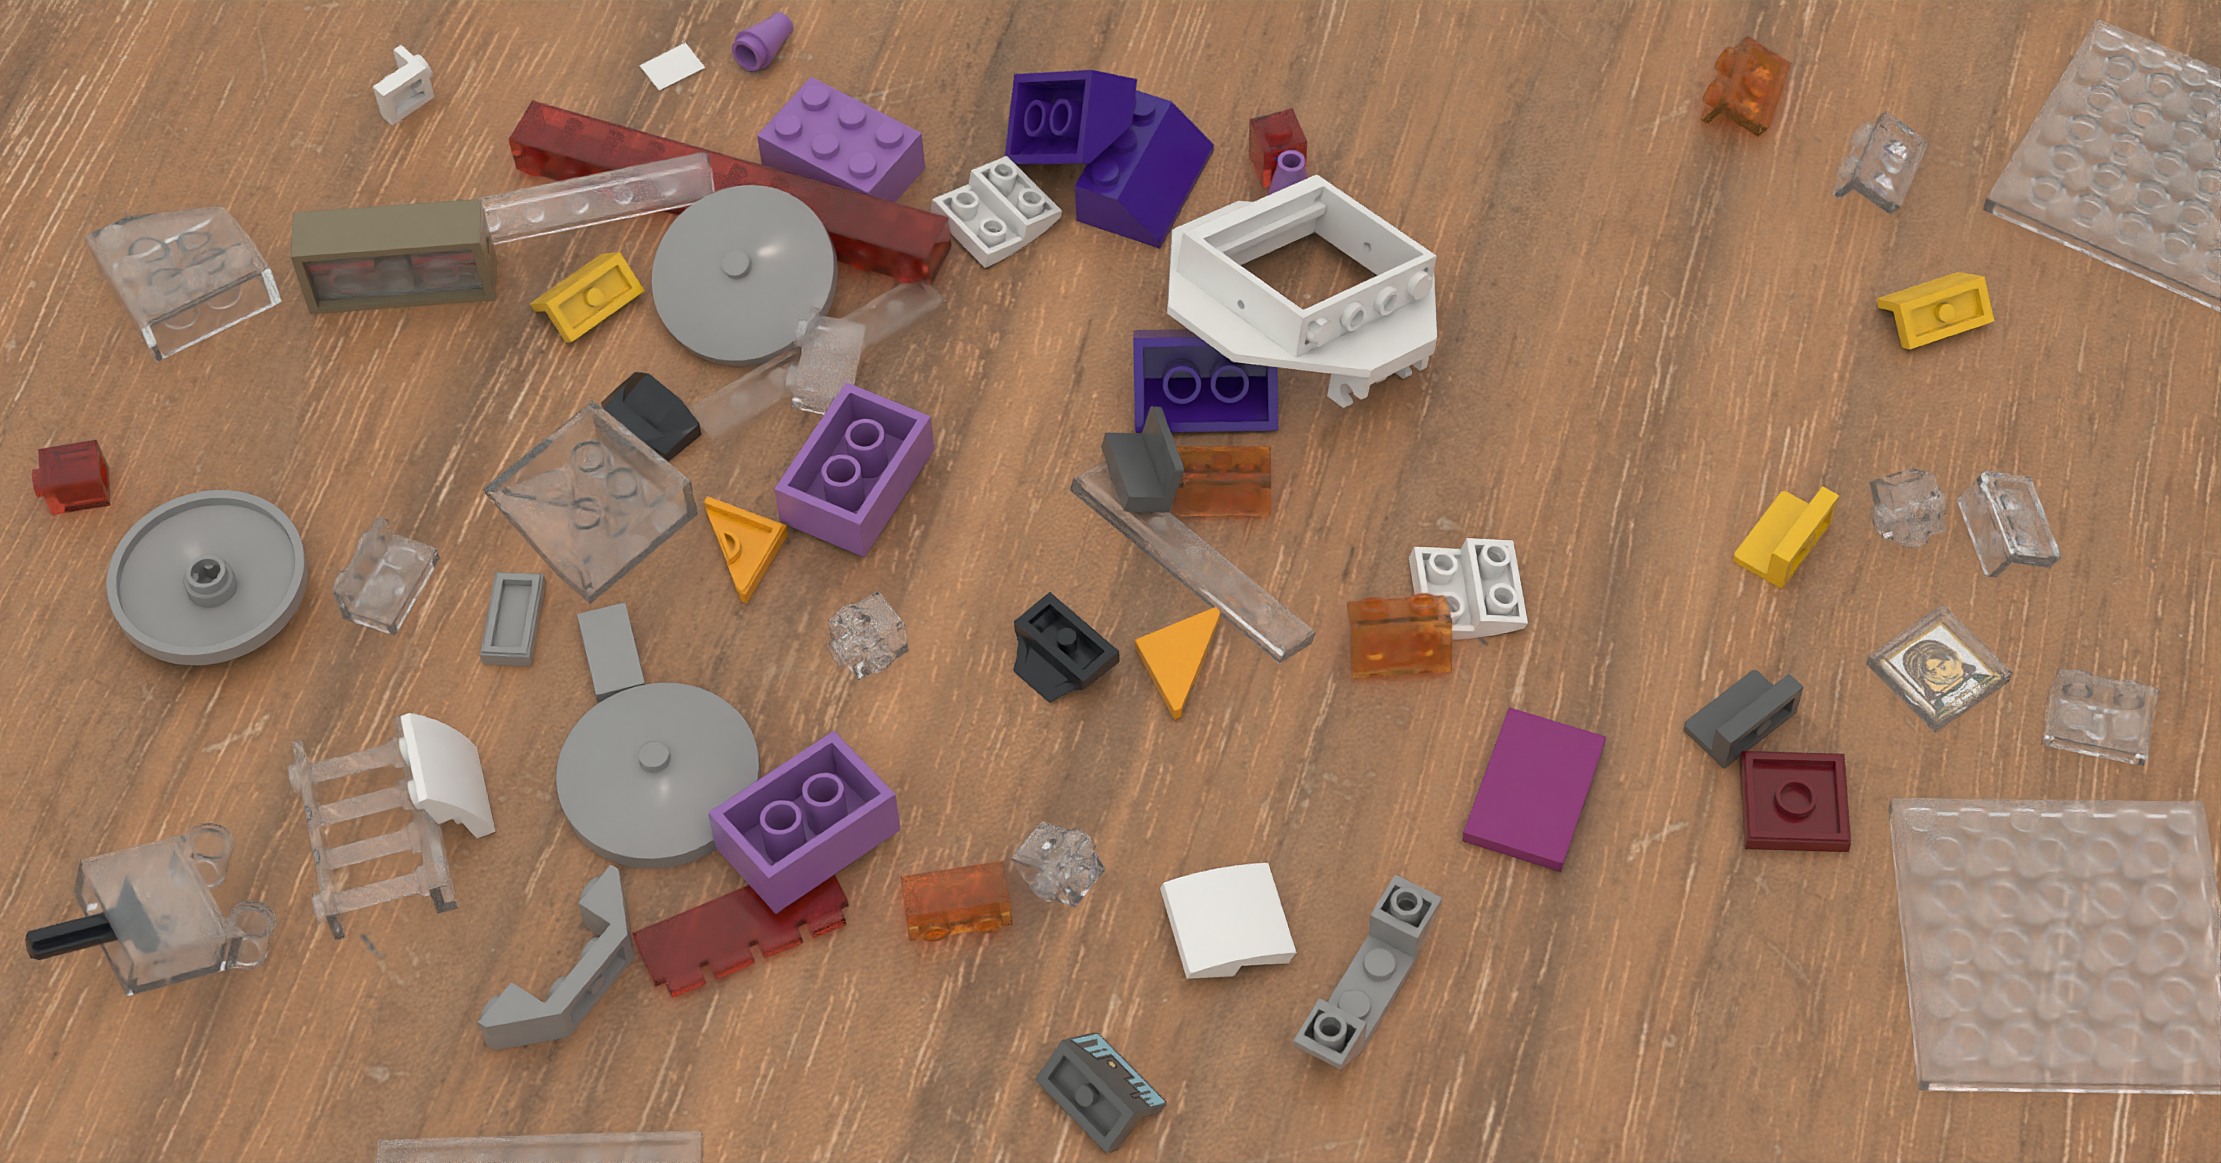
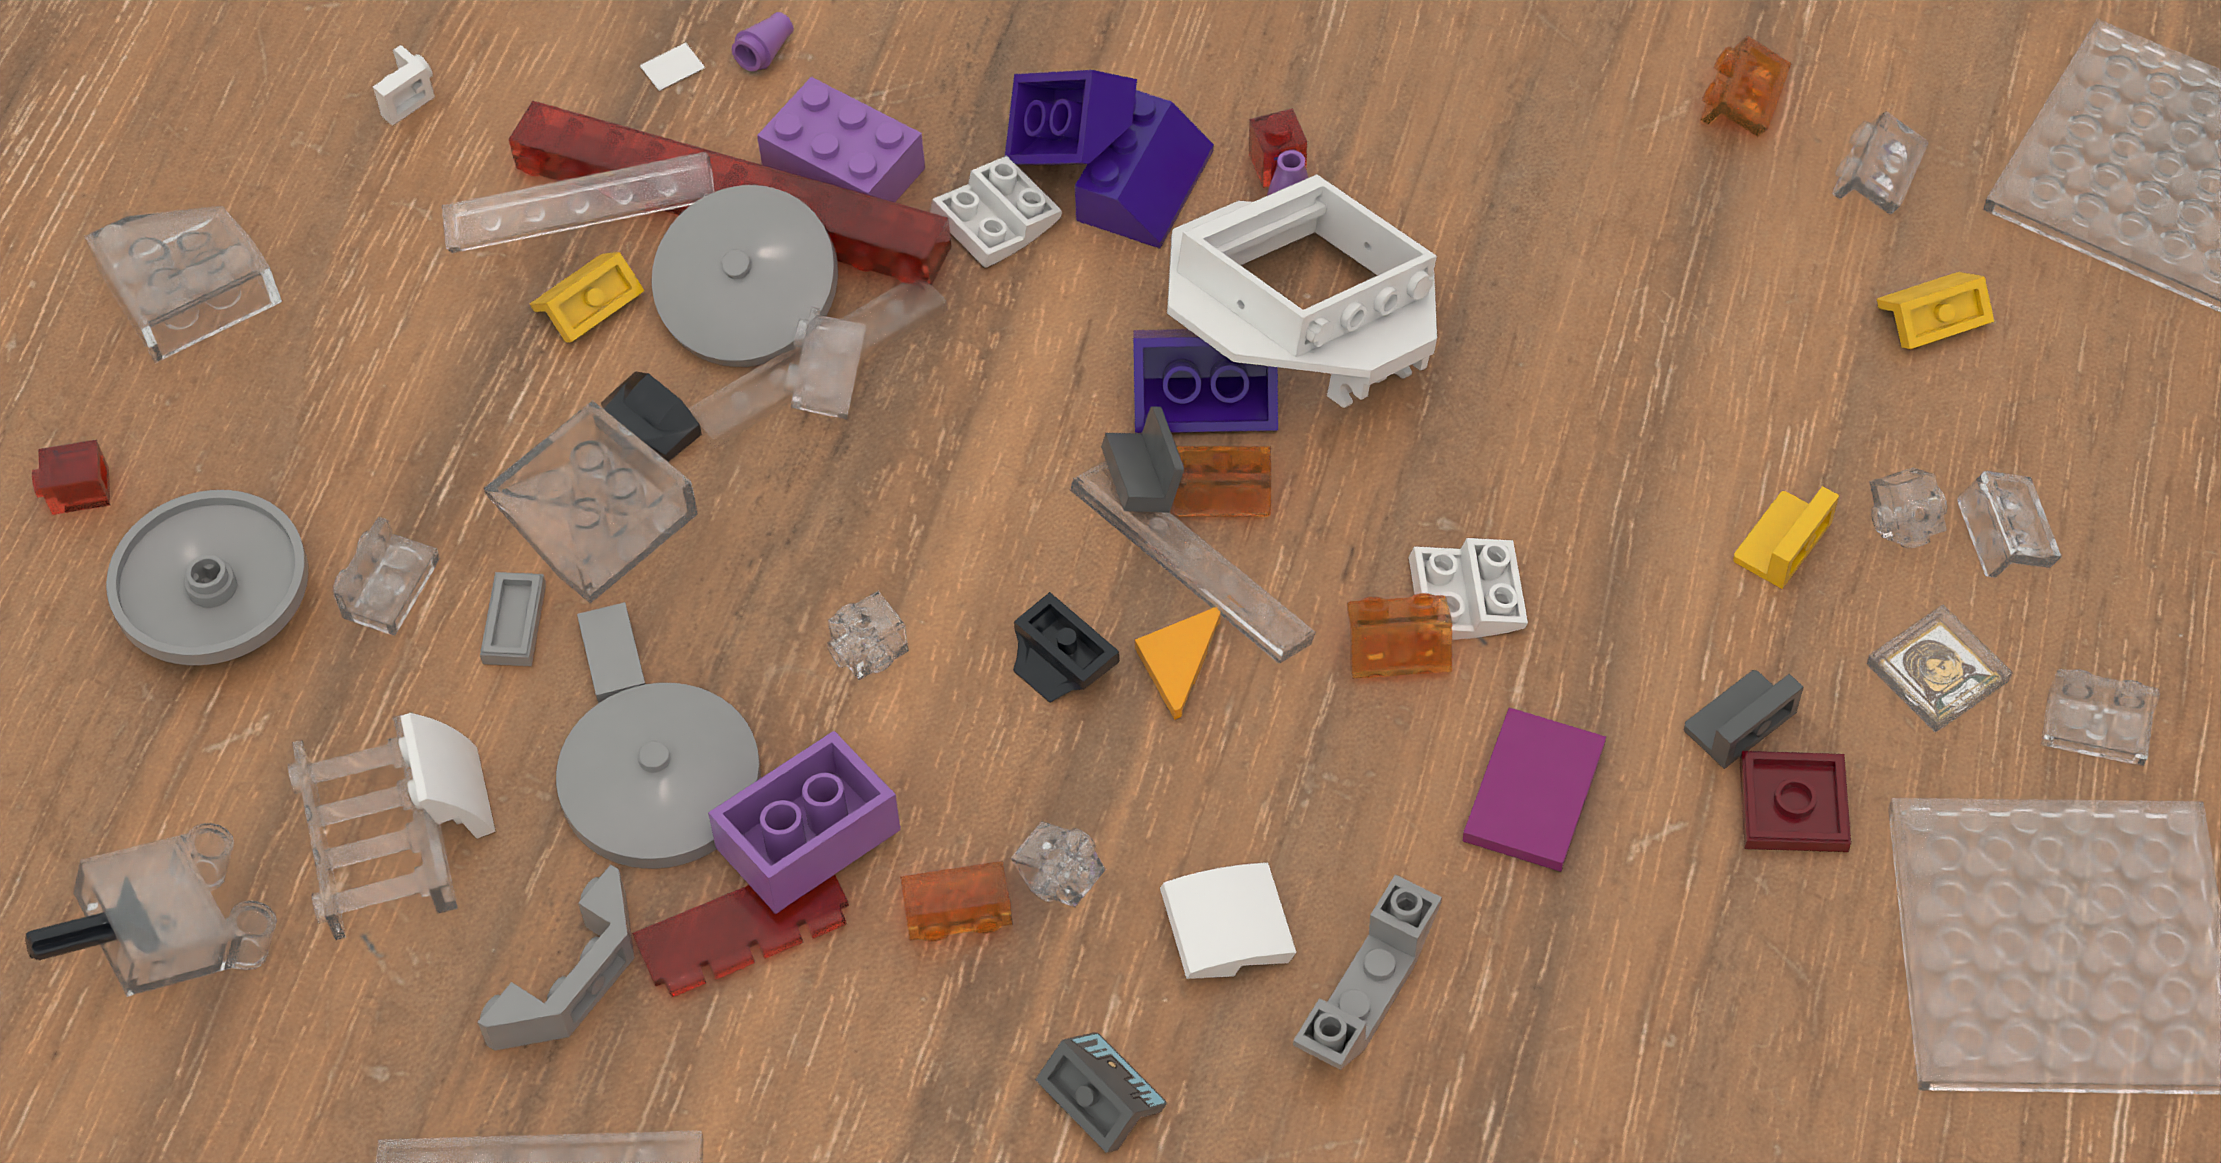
(394, 256): dark tan brick -> none
(746, 543): light orange tile -> none
(854, 469): medium lavender brick -> none

